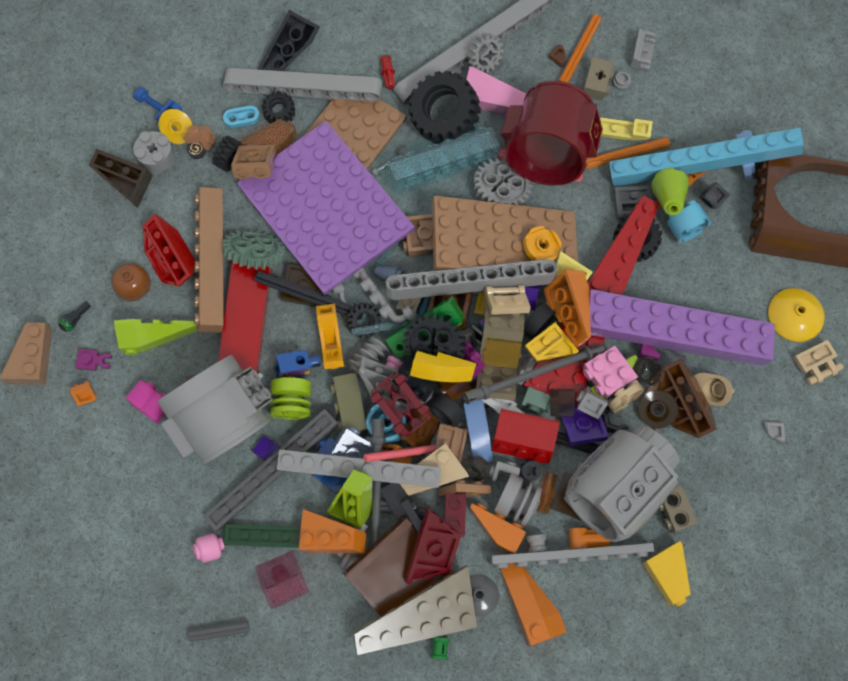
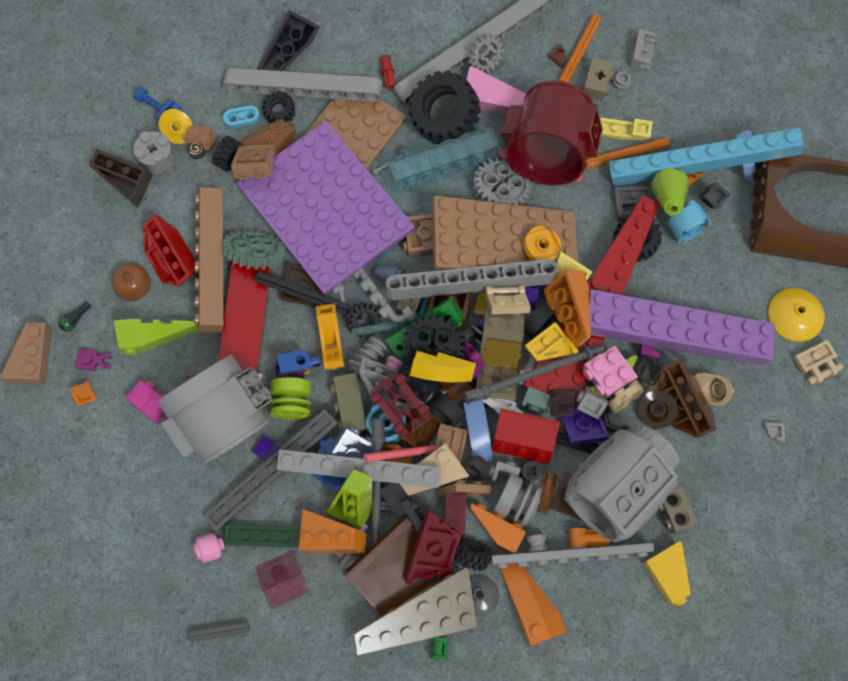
(473, 554): none -> black tyre

